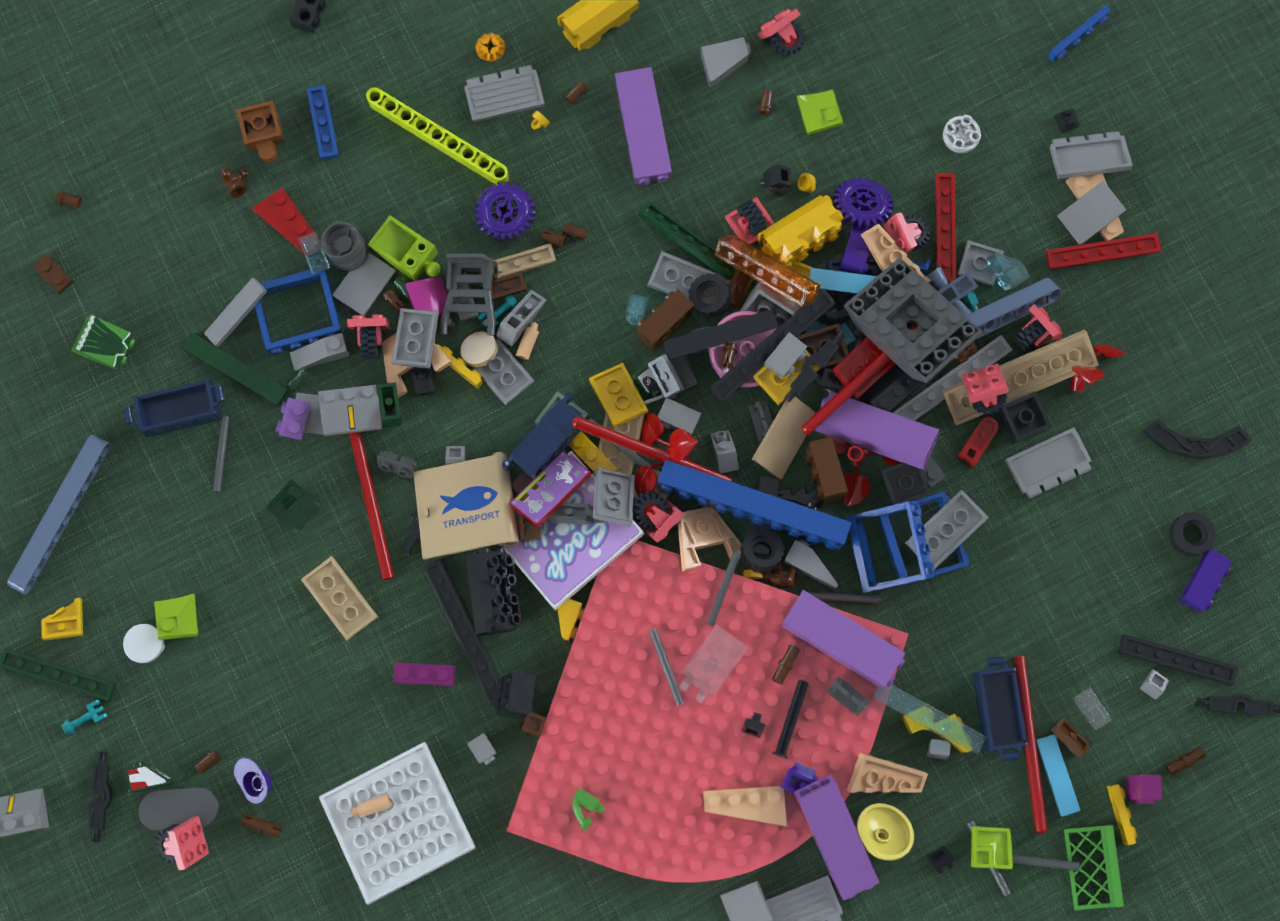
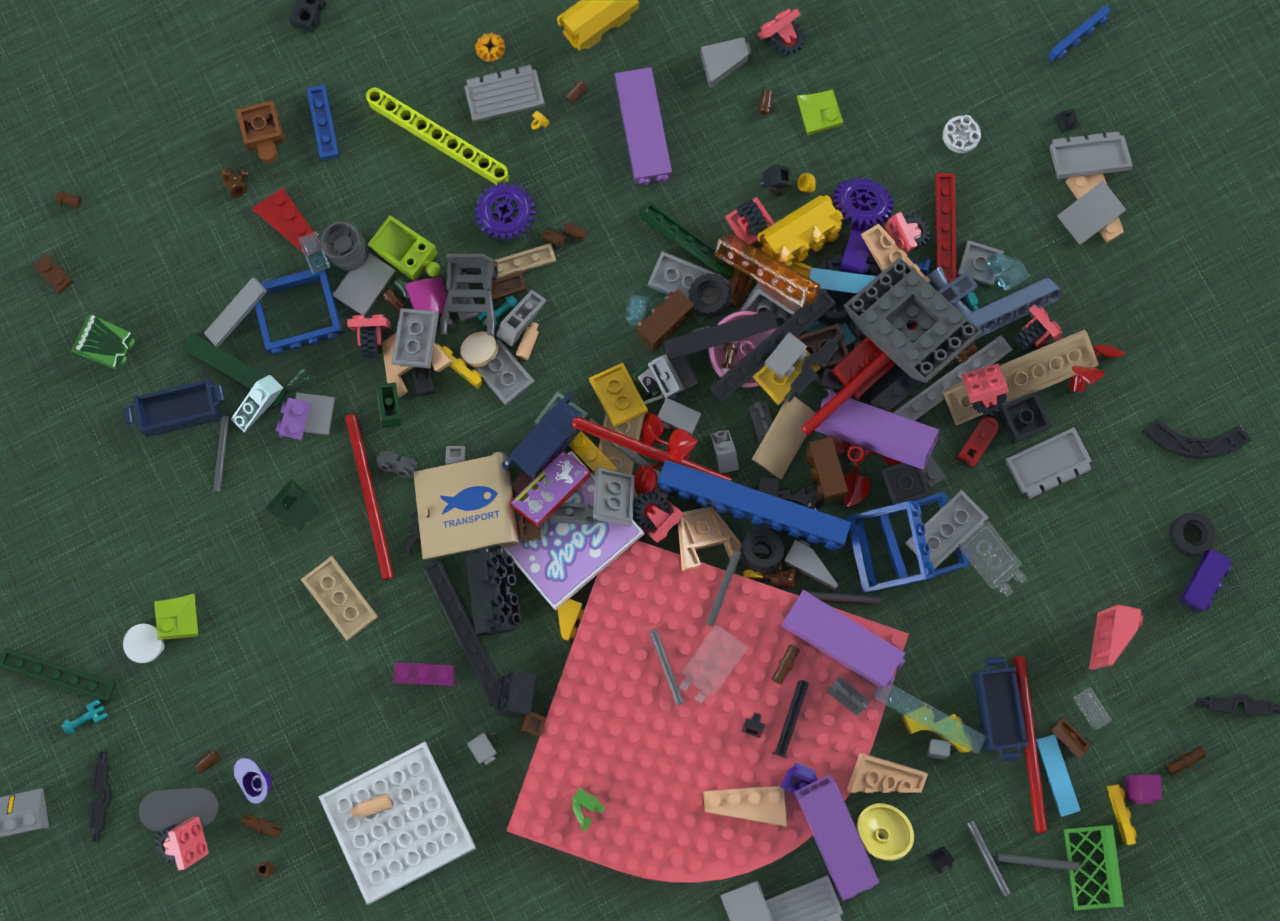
(58, 514): sand blue beam -> none
(64, 622): yellow wing -> none
(146, 777): slope -> none
(256, 402): none -> light aqua slope
(269, 869): none -> reddish brown pin
(320, 352): light grey slope -> none
(349, 410): light grey slope -> none
(991, 848): lime plate -> none
(992, 558): none -> clear tile
(1103, 251): red plate -> none
(1112, 634): none -> coral slope
(1154, 684): light grey slope -> none
(1177, 660): black tile -> none

